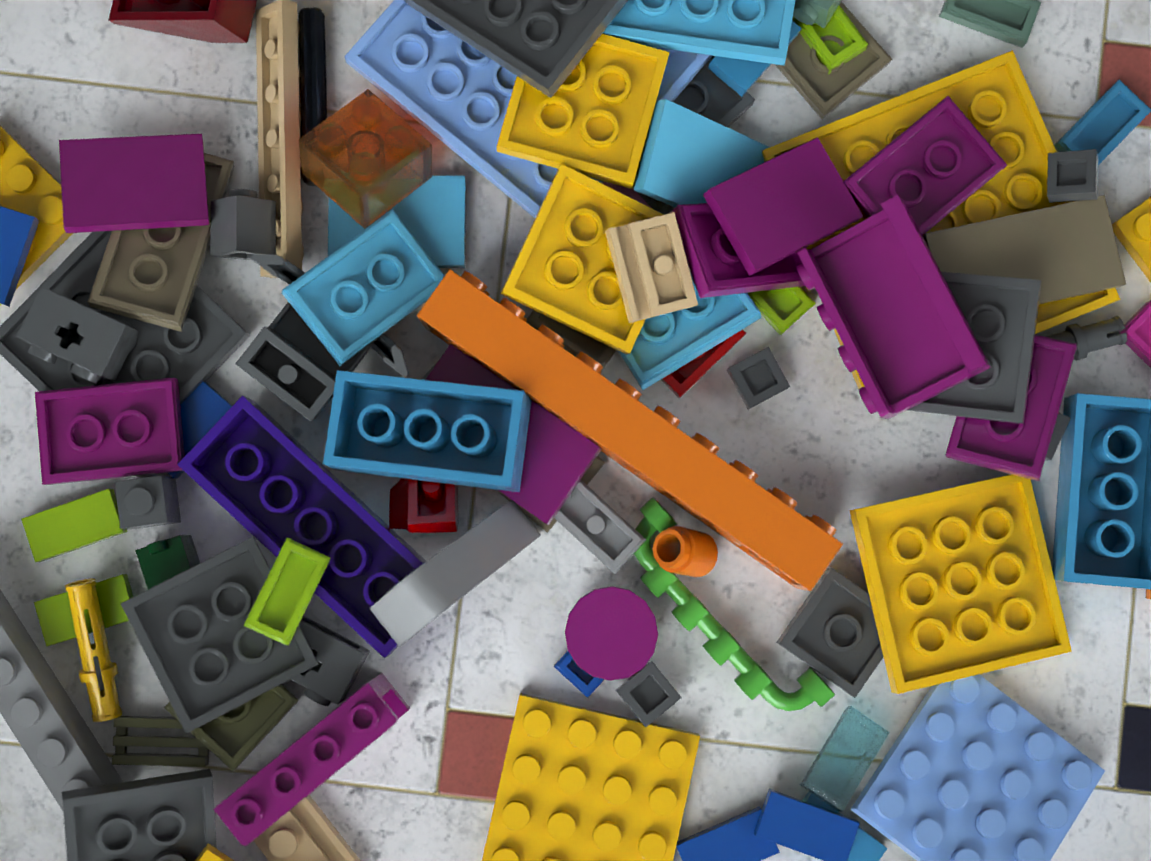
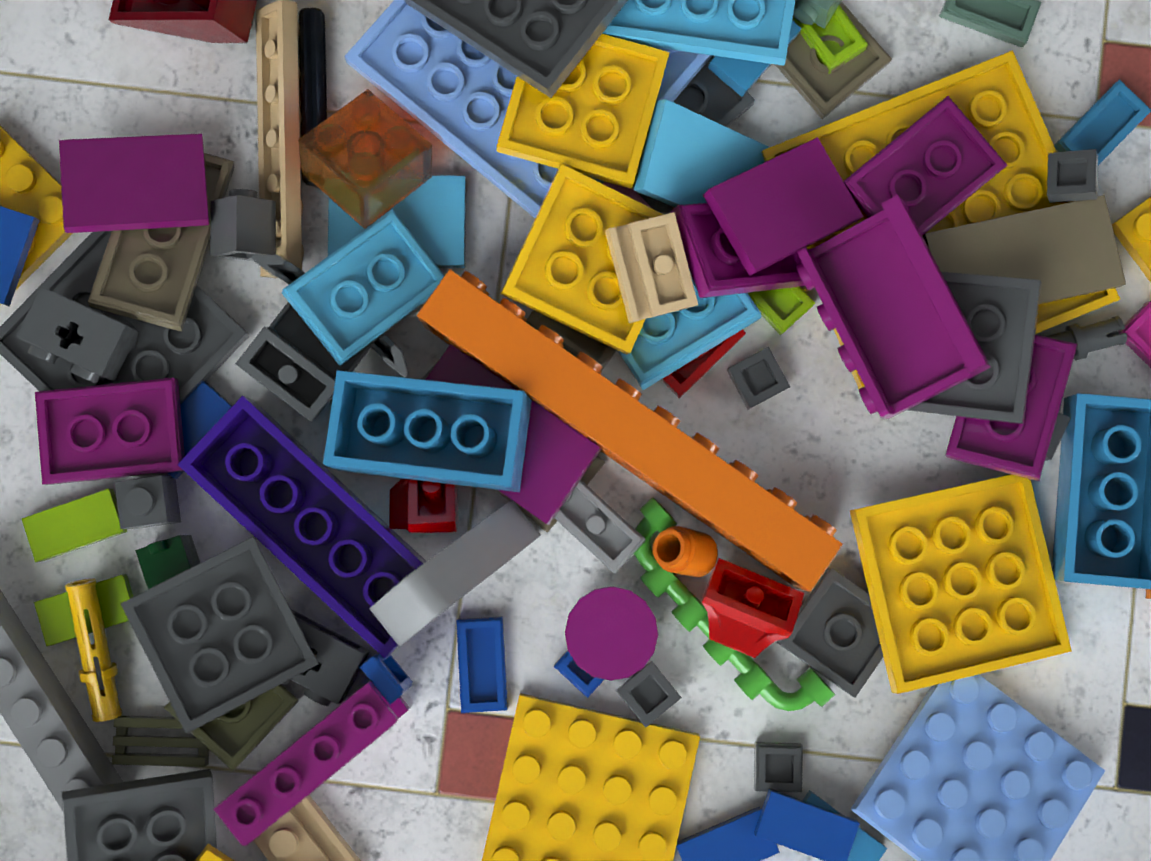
(287, 591): lime tile -> none
(387, 676): none -> blue tile
(482, 664): none -> blue tile
(748, 608): none -> red slope
(778, 766): none -> dark grey tile
(844, 758): clear light blue tile -> none

